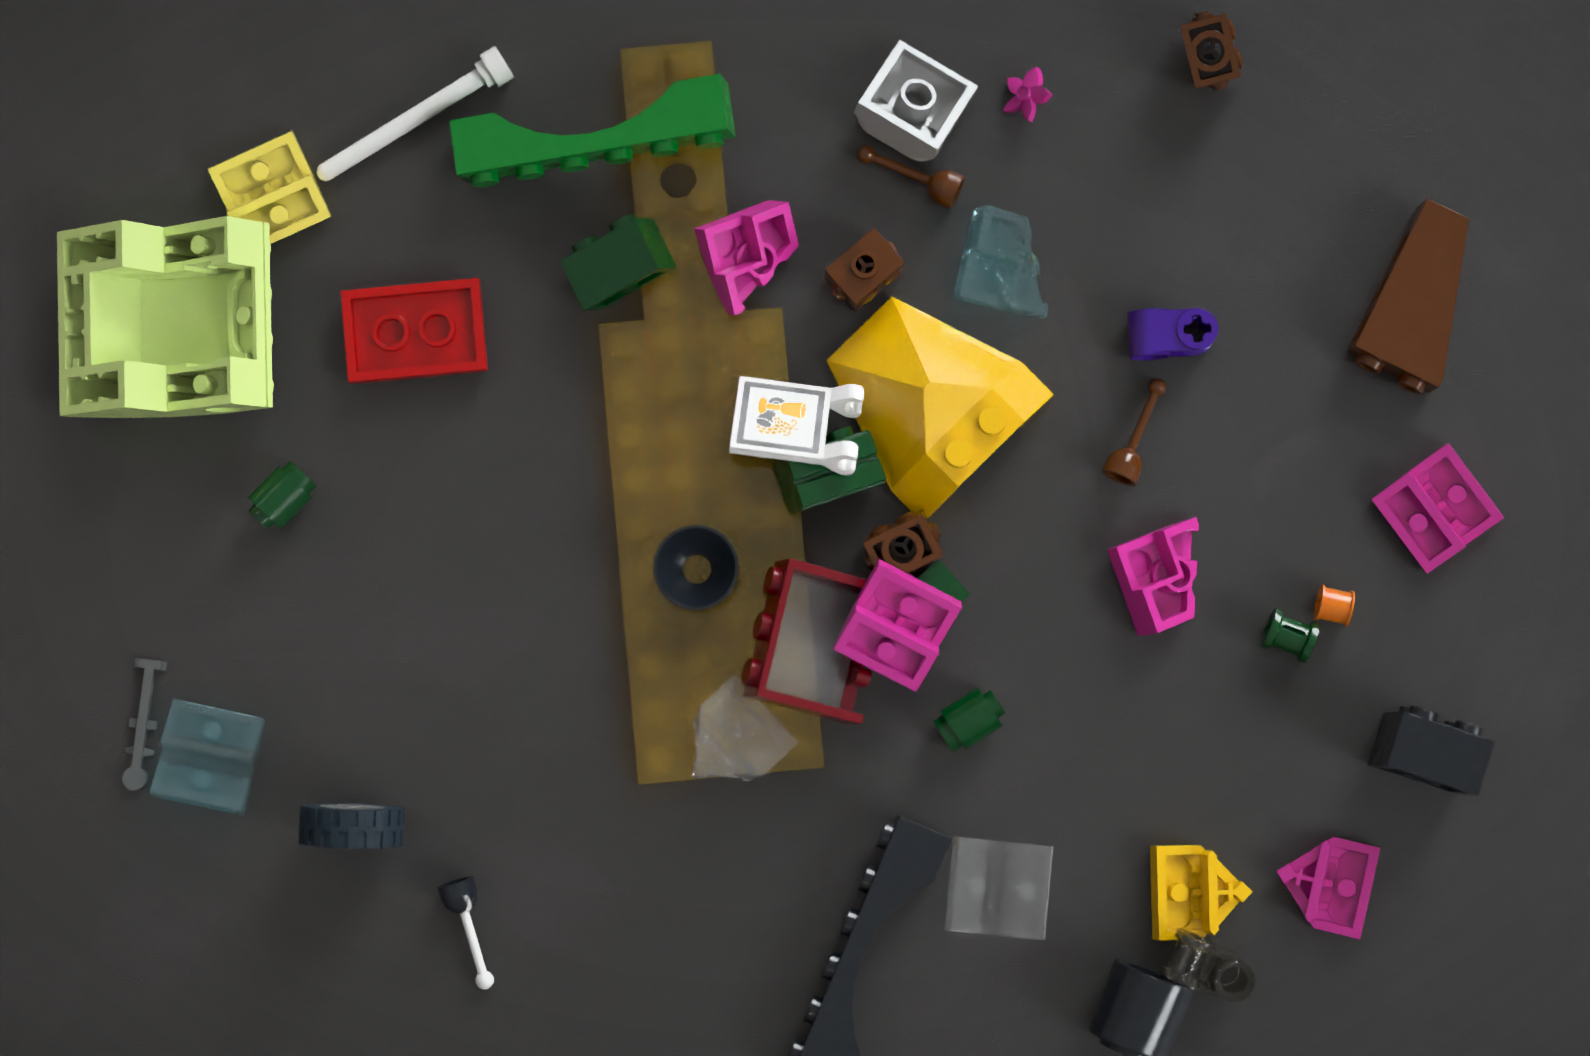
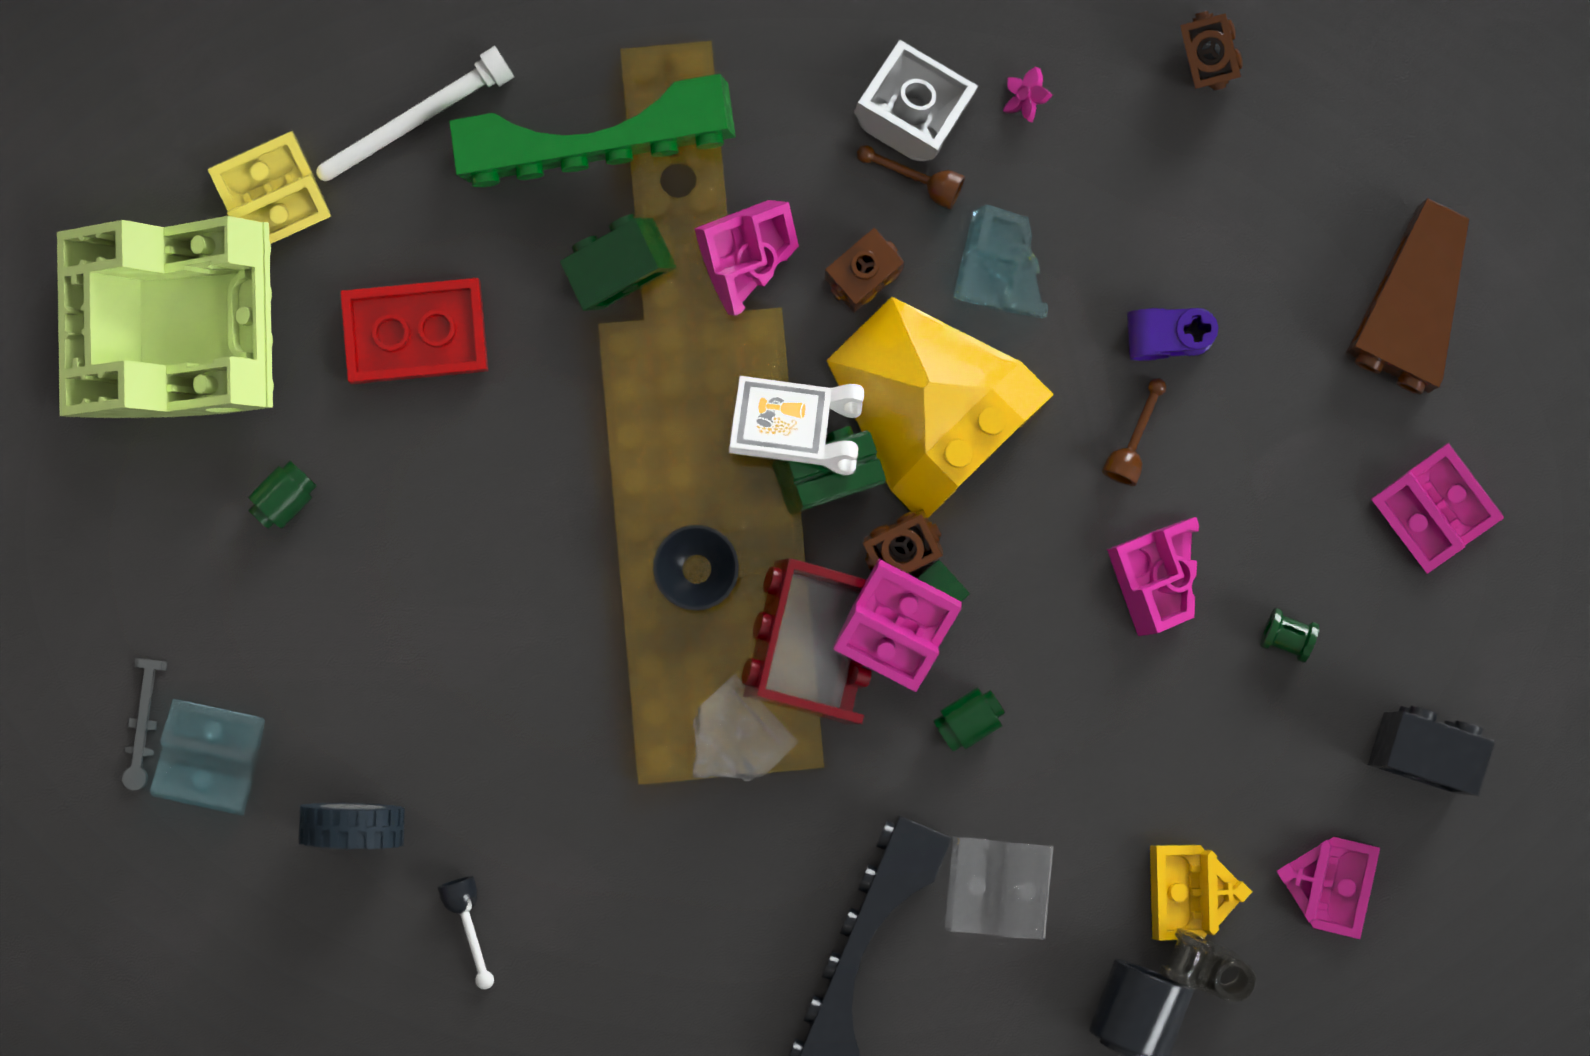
(1334, 605): orange axle -> none

